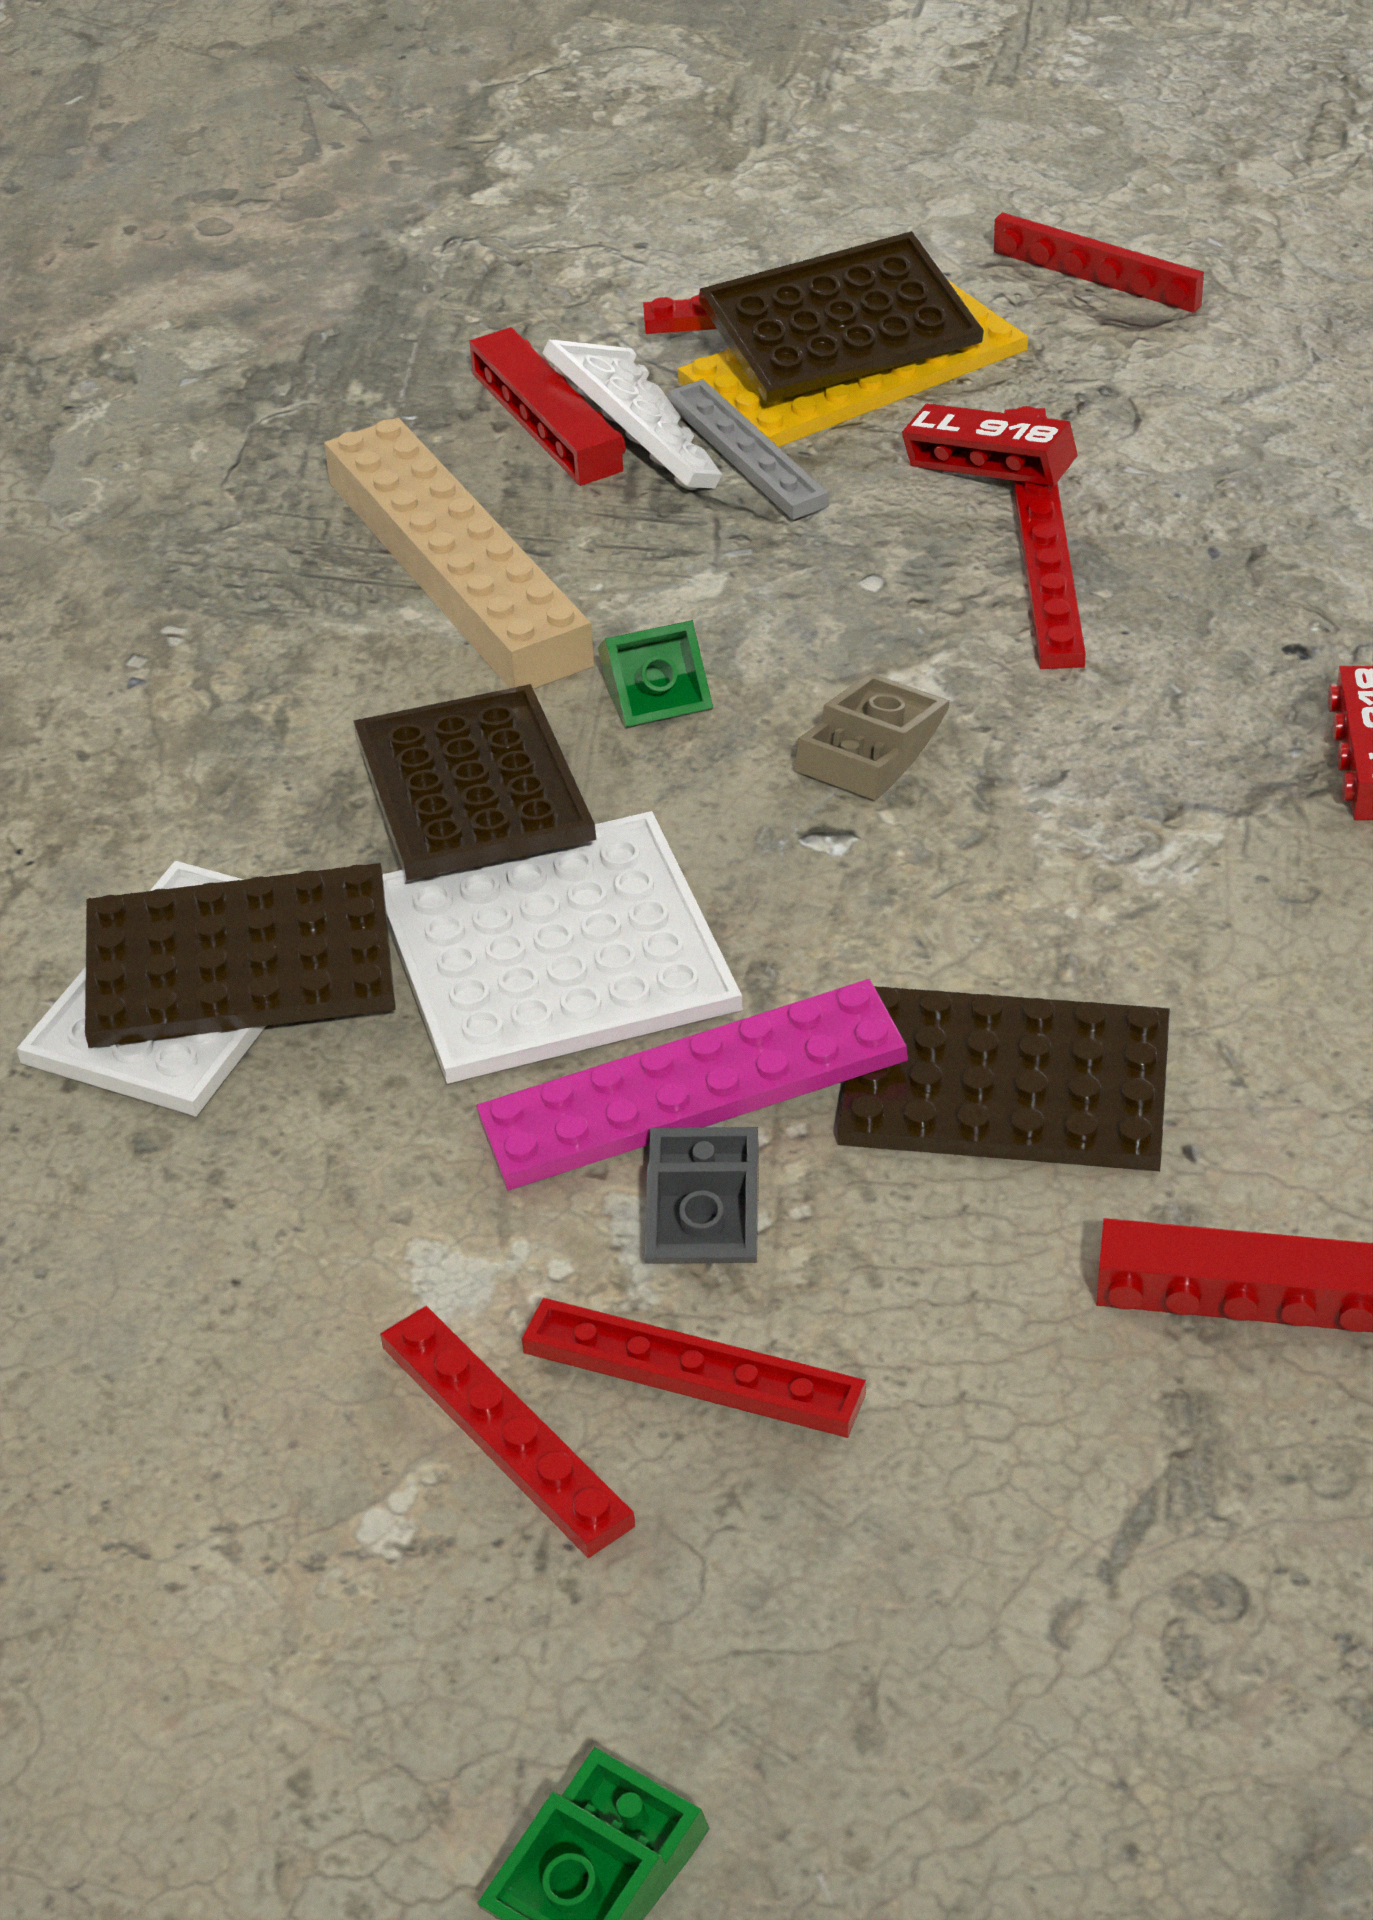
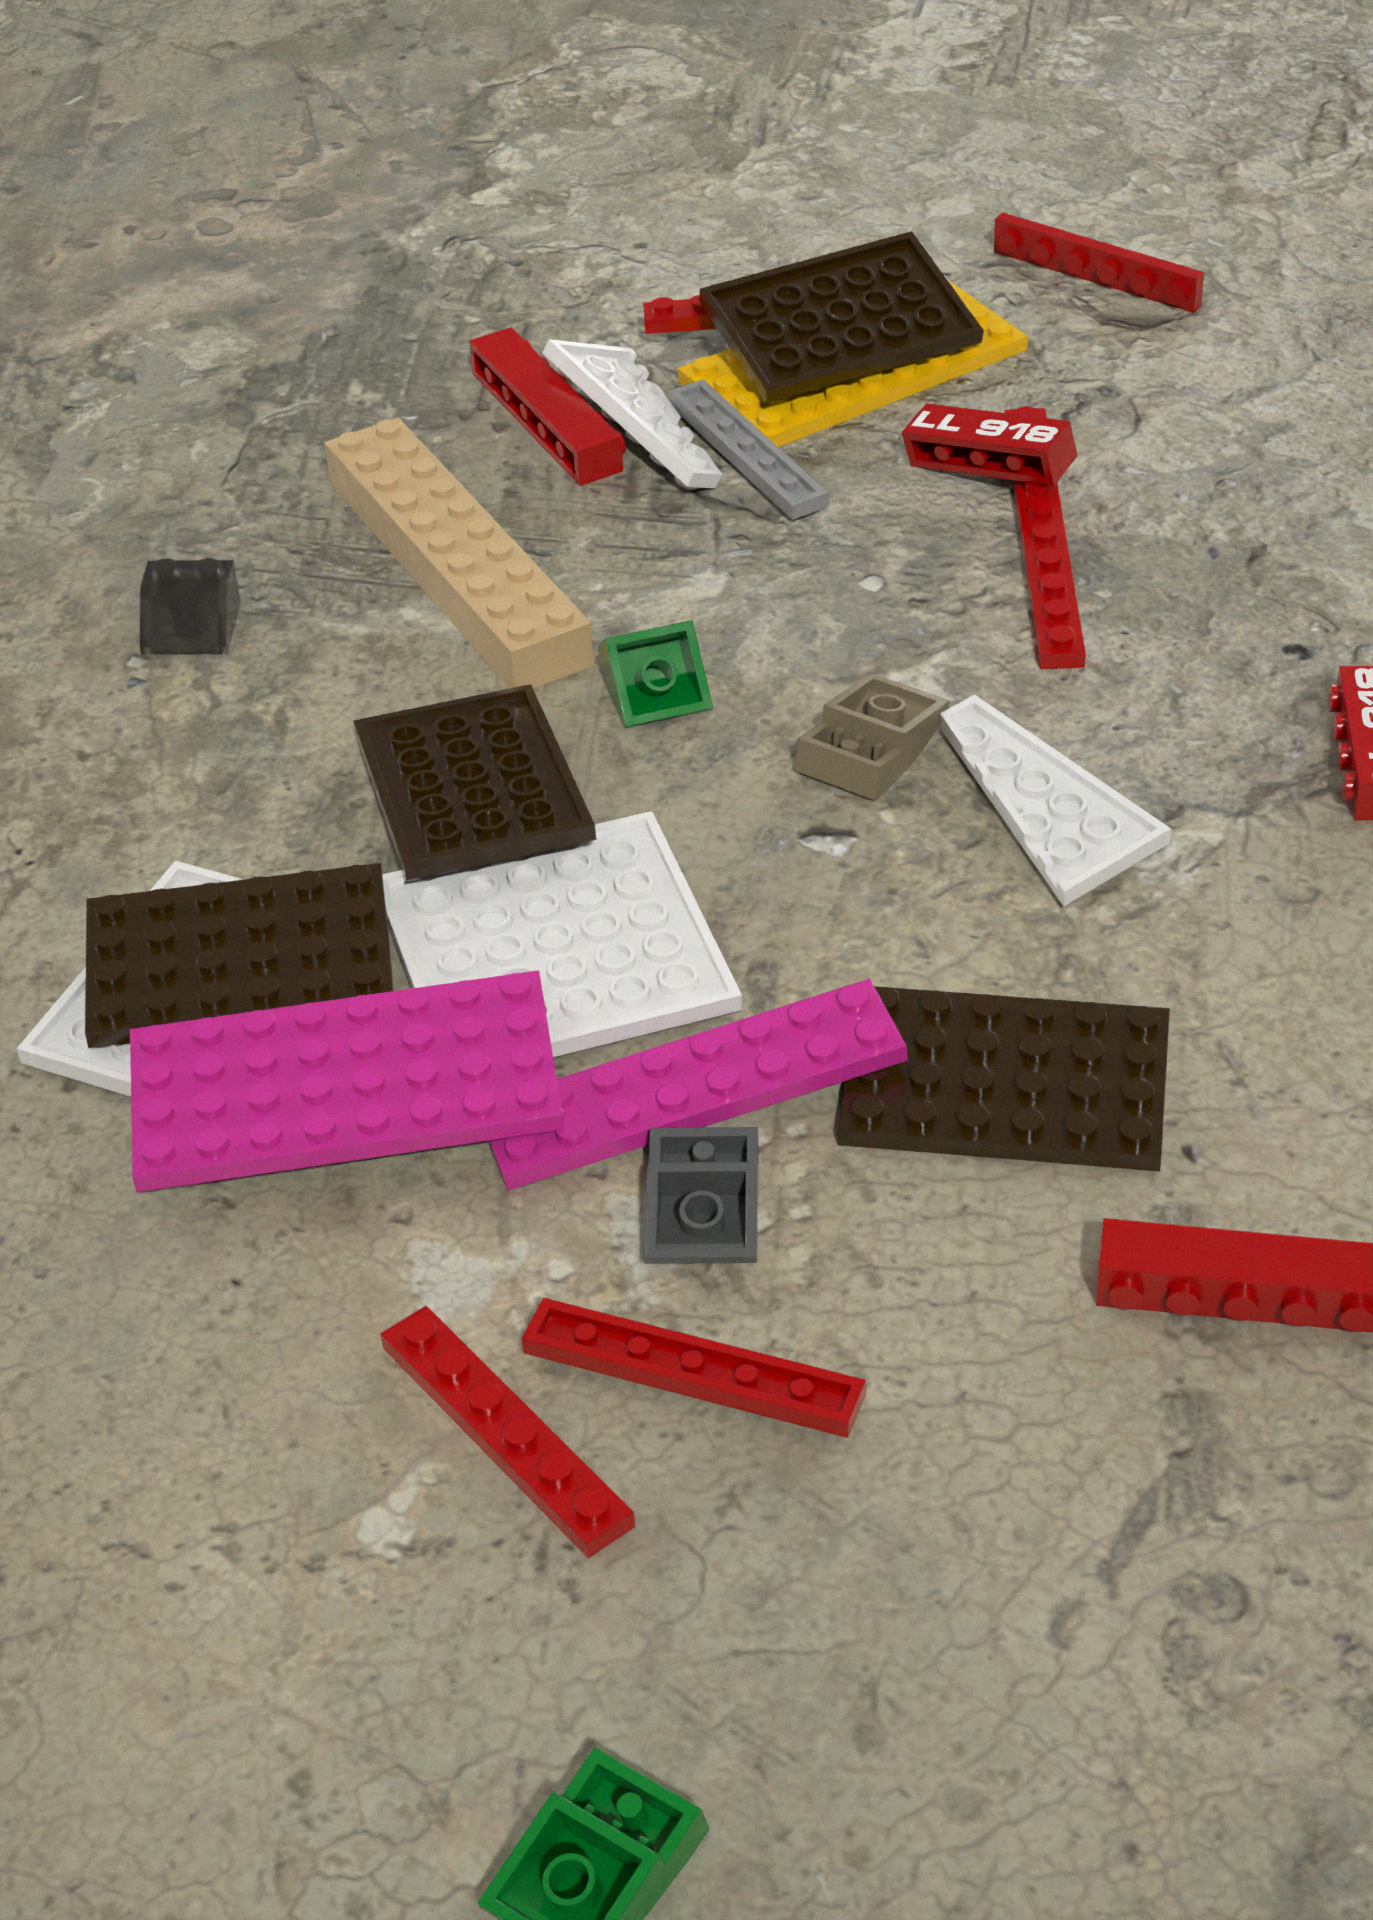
(188, 606): none -> clear smoke slope
(341, 1081): none -> dark pink plate
(1058, 811): none -> white wing

